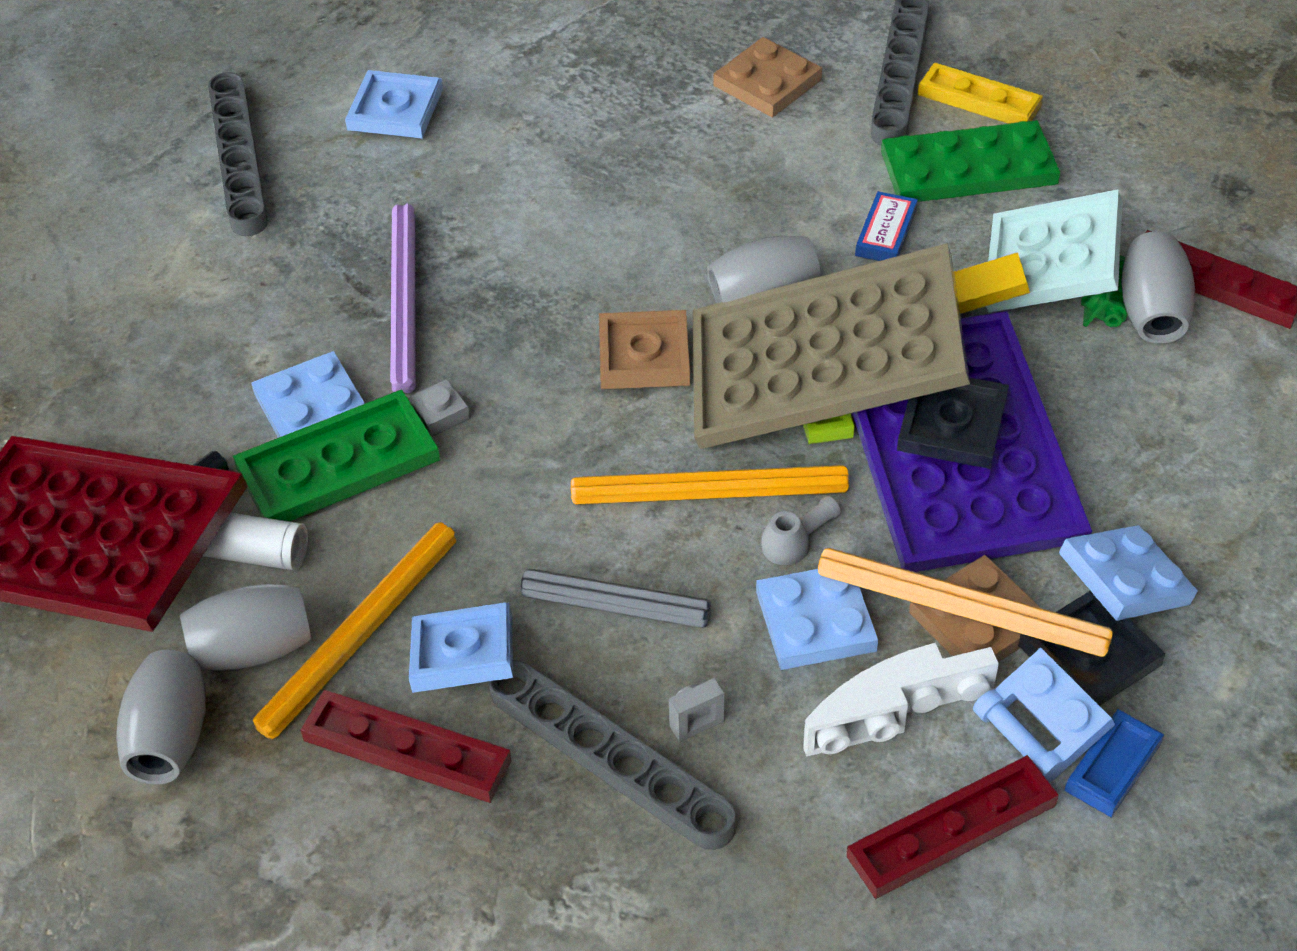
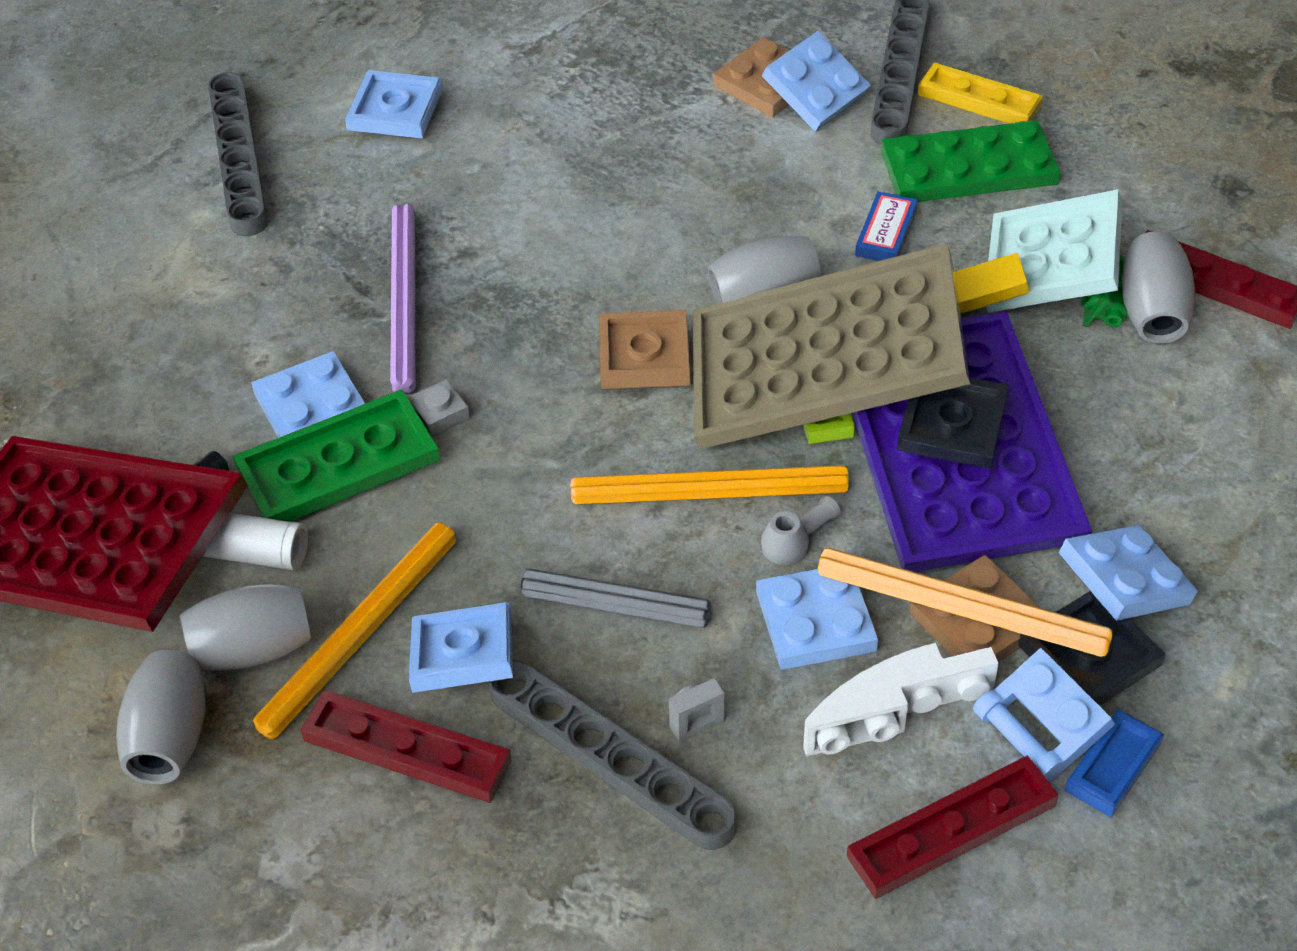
(816, 80): none -> light blue plate

